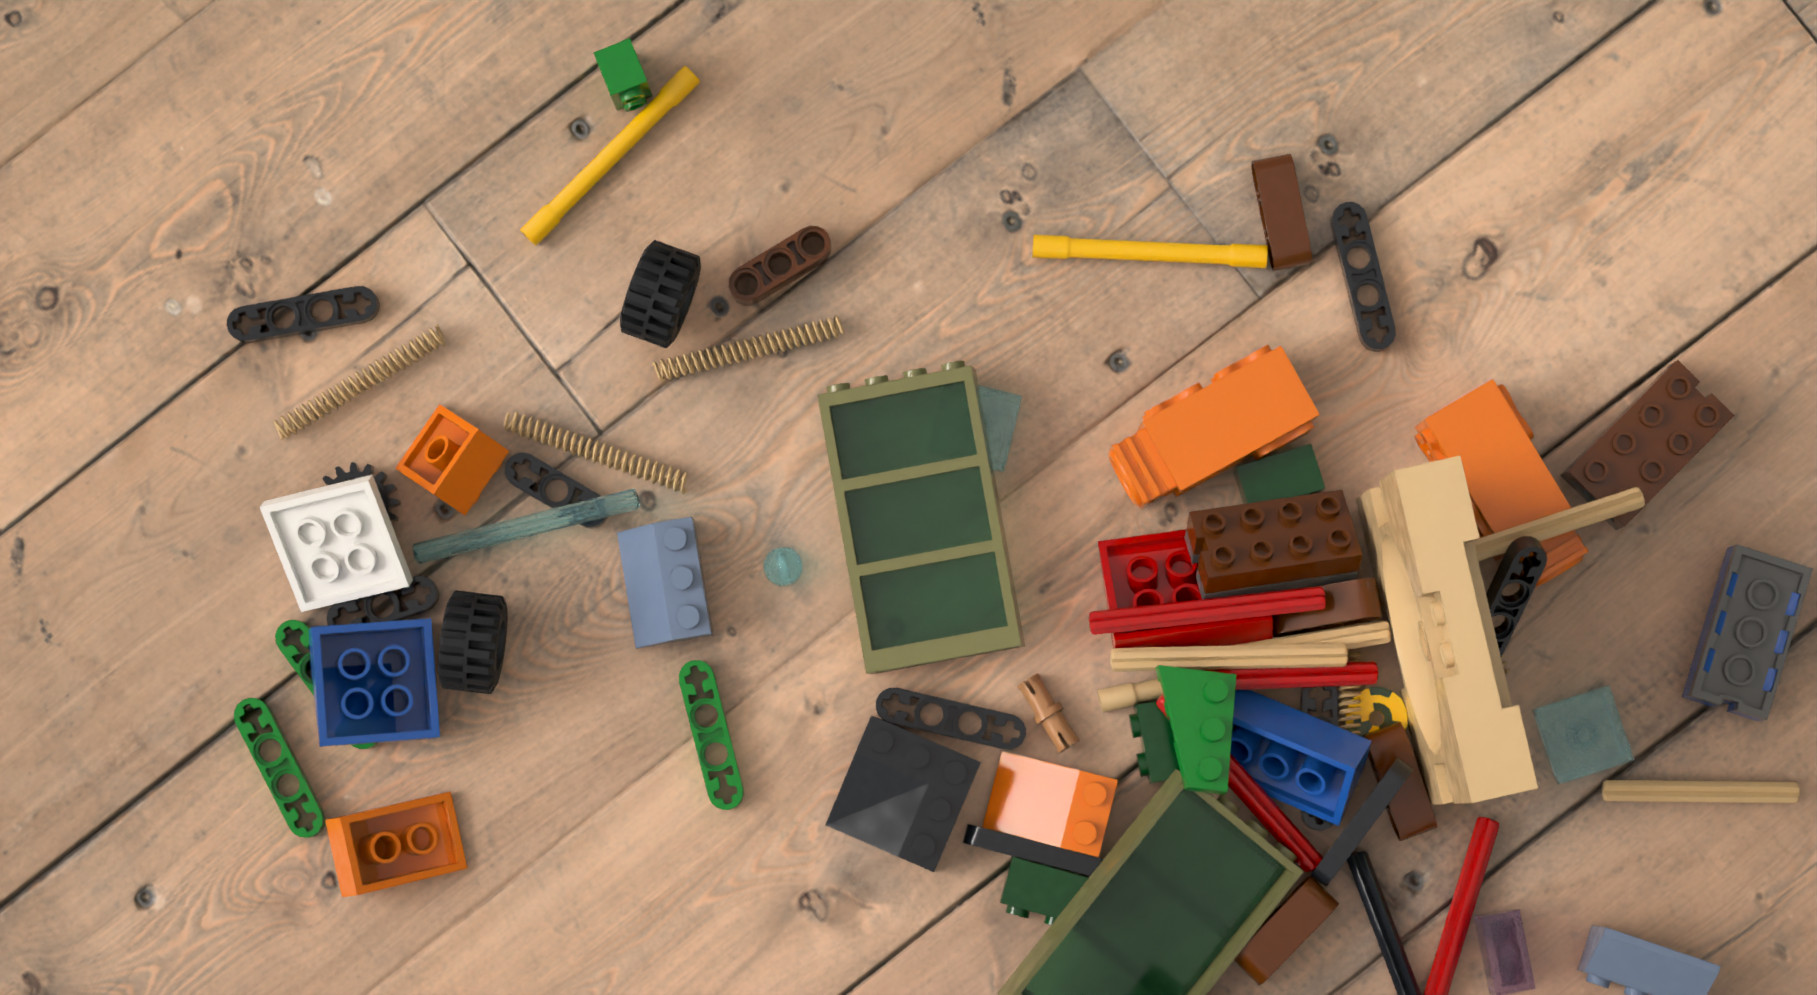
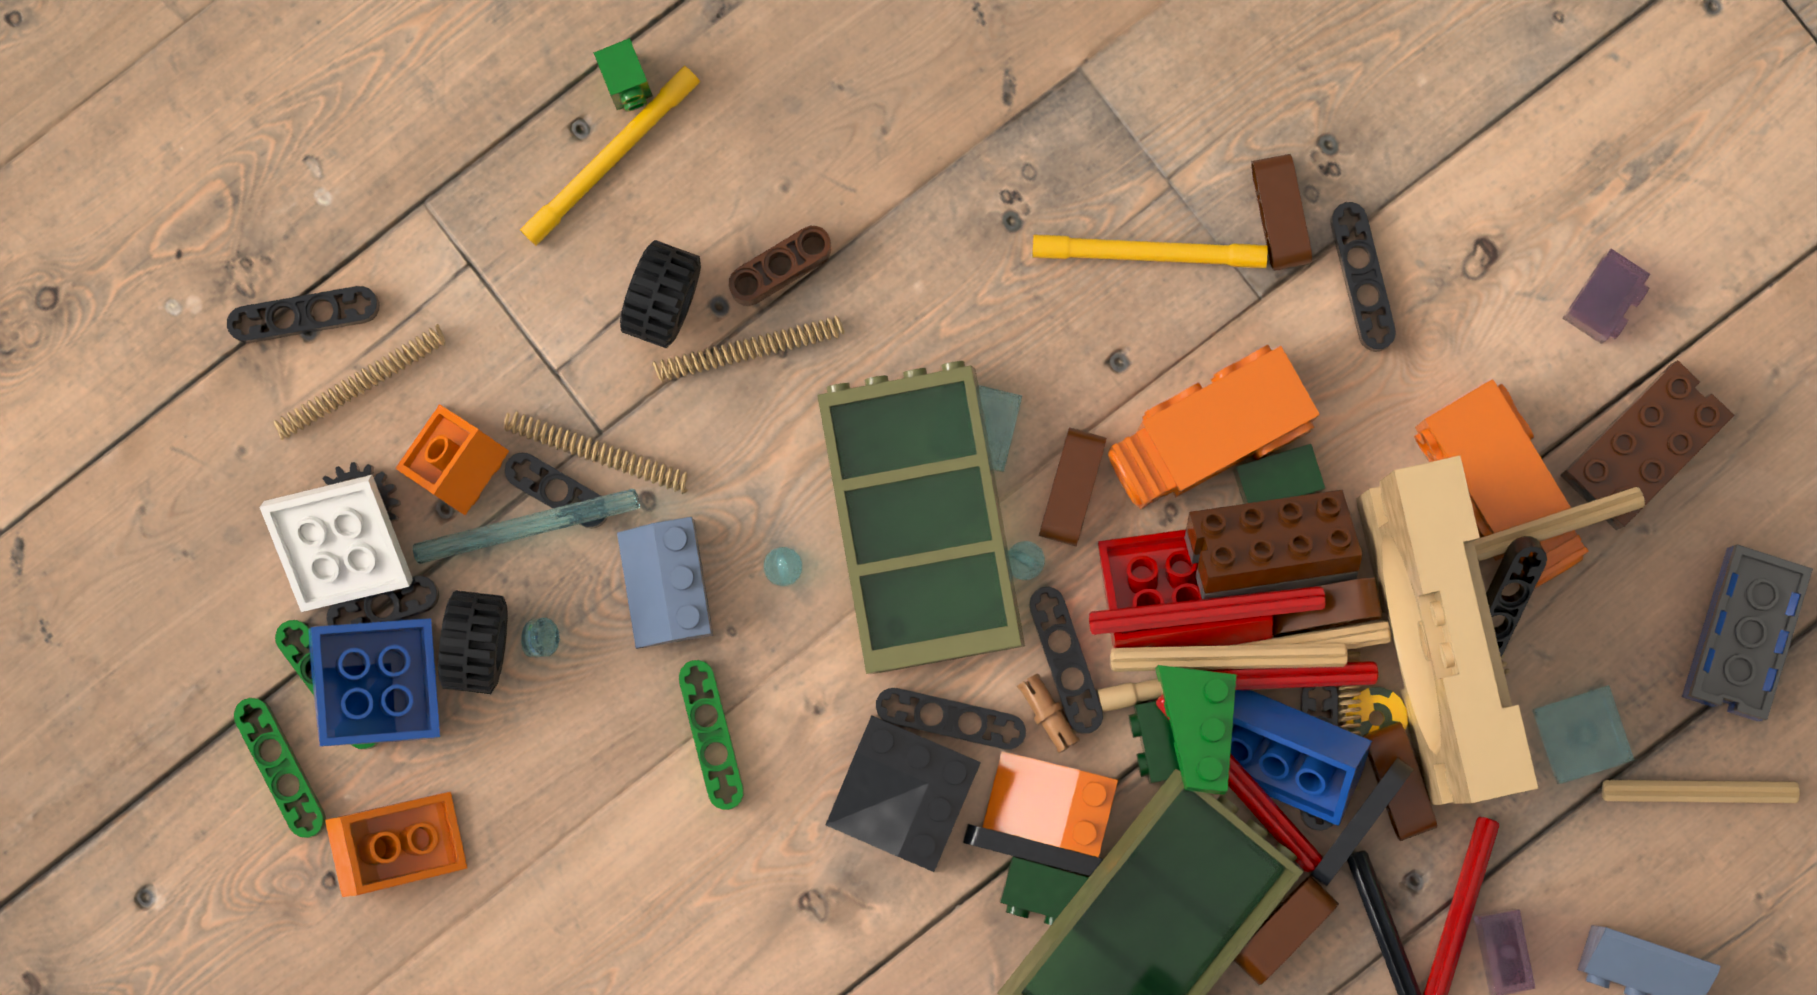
(540, 637): none -> clear light blue tile
(1026, 560): none -> clear light blue tile
(1061, 661): none -> black beam
(1072, 486): none -> reddish brown beam
(1607, 296): none -> clear purple brick

